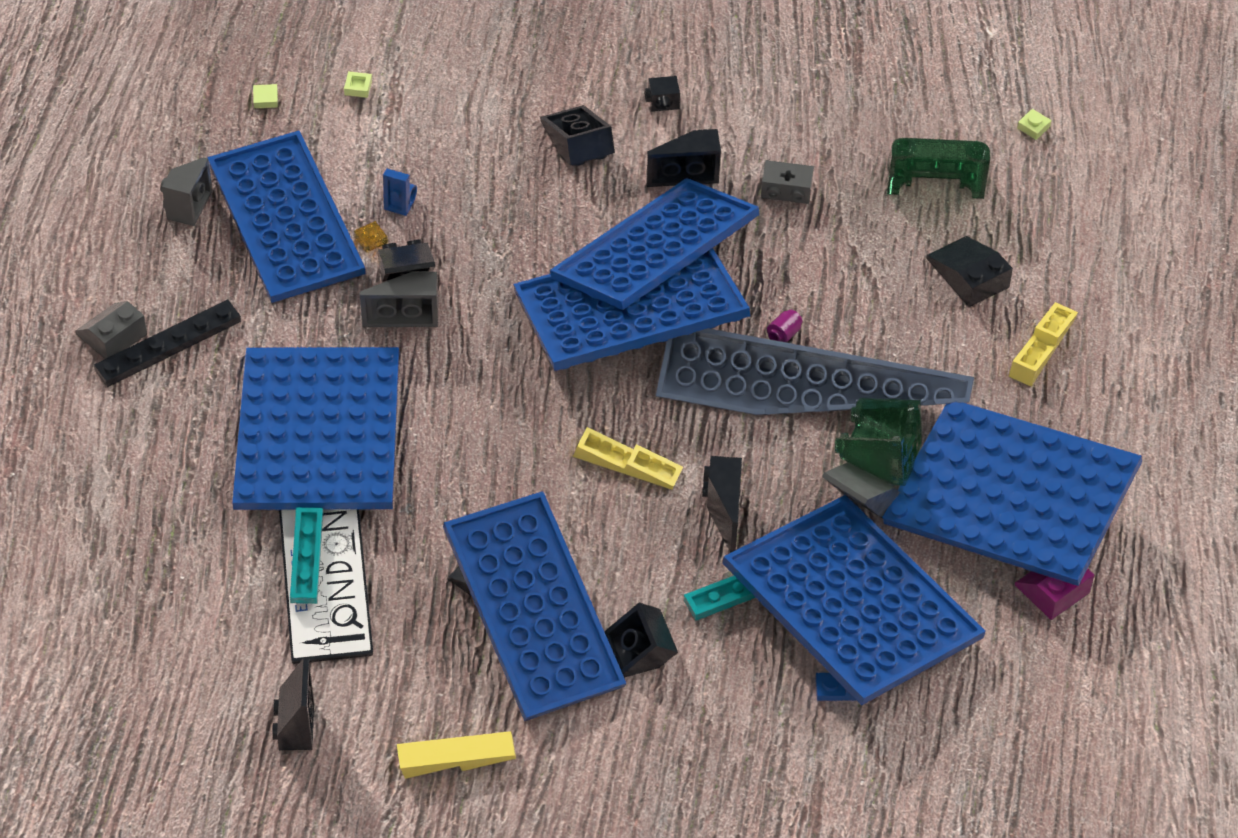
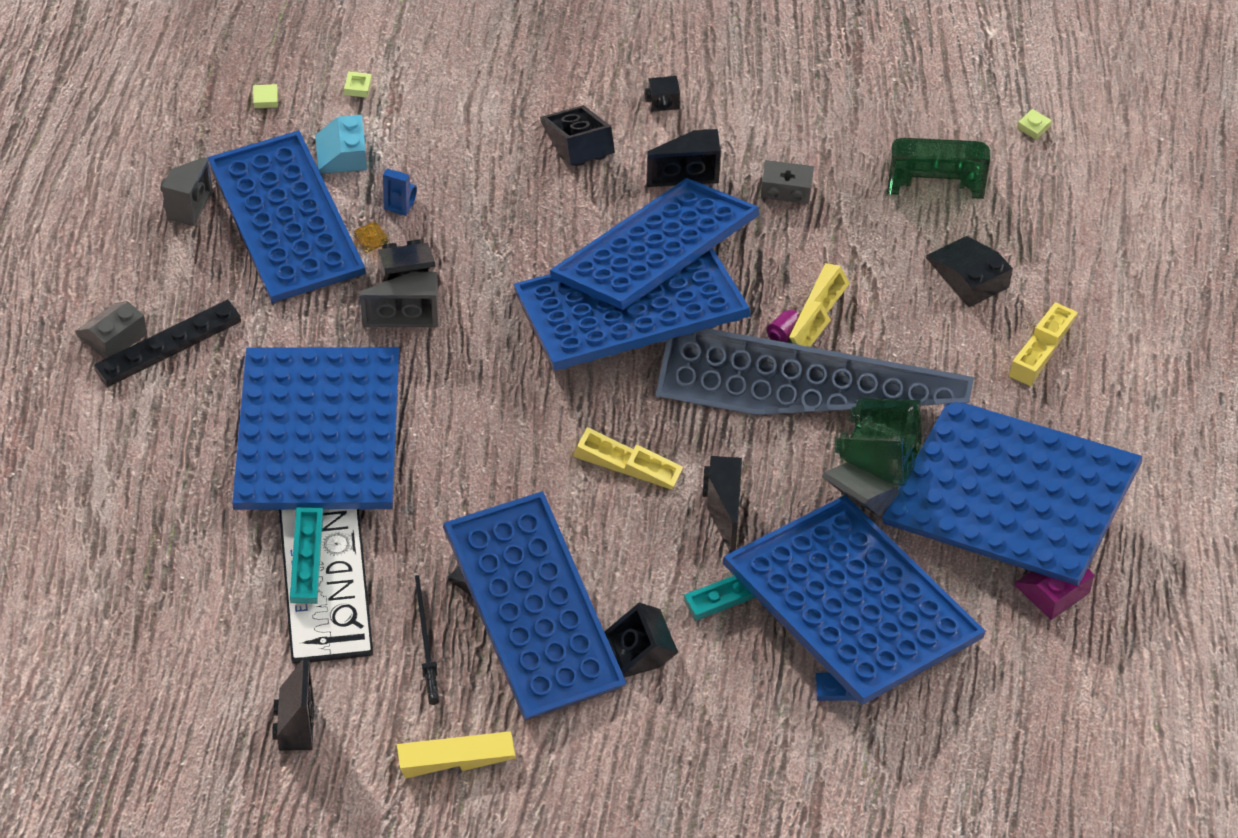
(341, 145): none -> medium azure slope
(429, 668): none -> black sword
(824, 295): none -> light yellow slope

